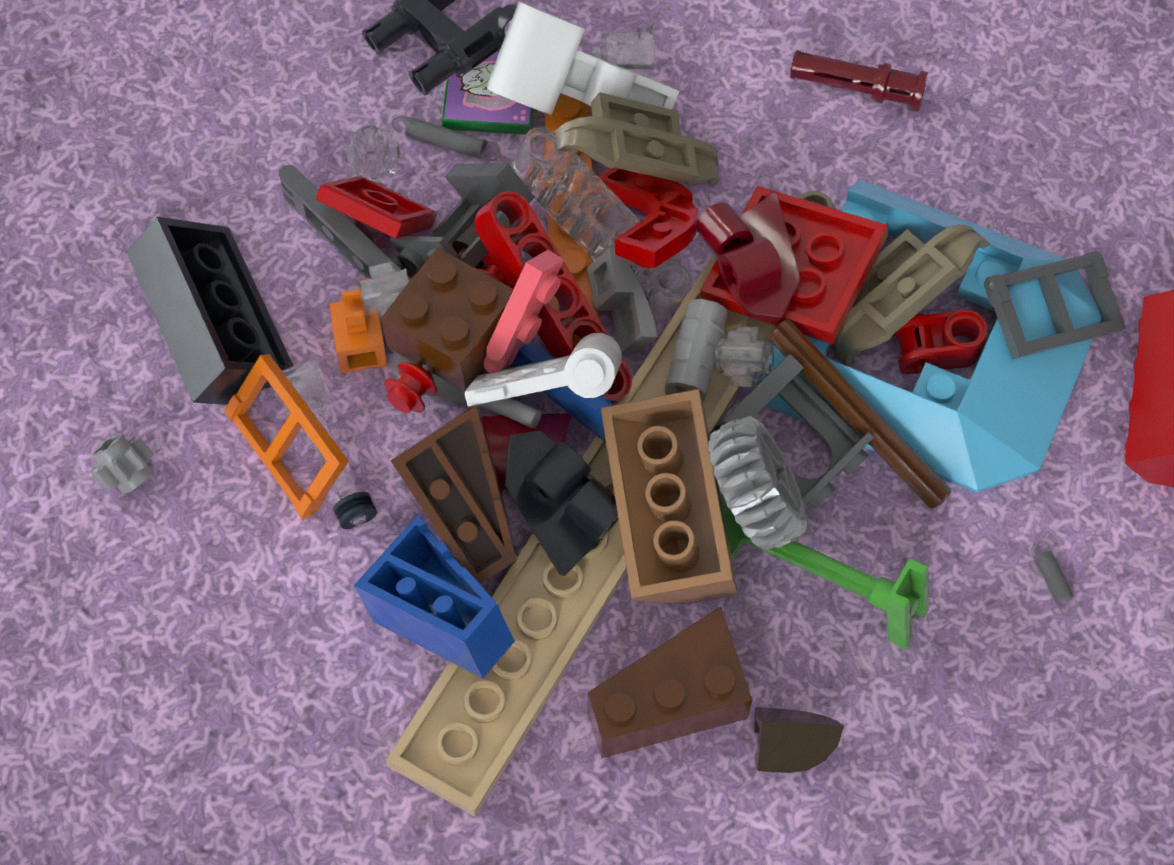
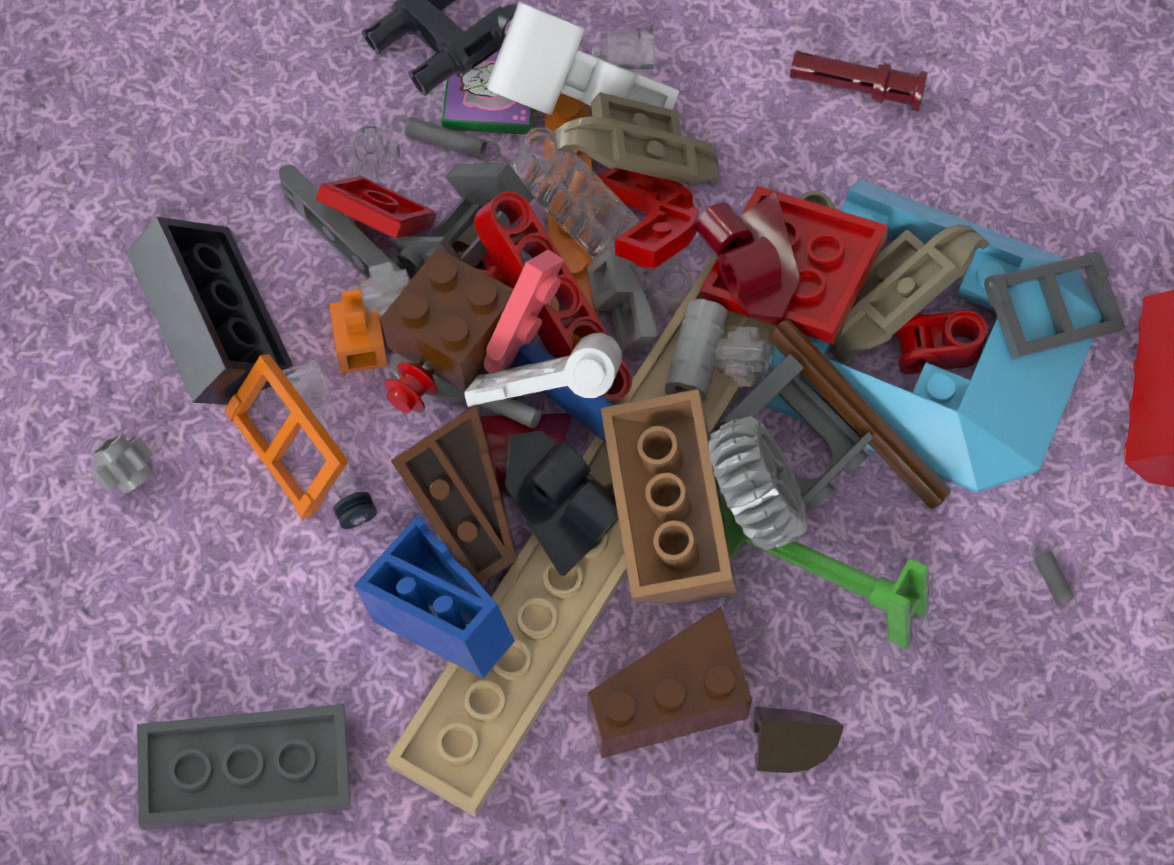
(243, 767): none -> dark grey plate

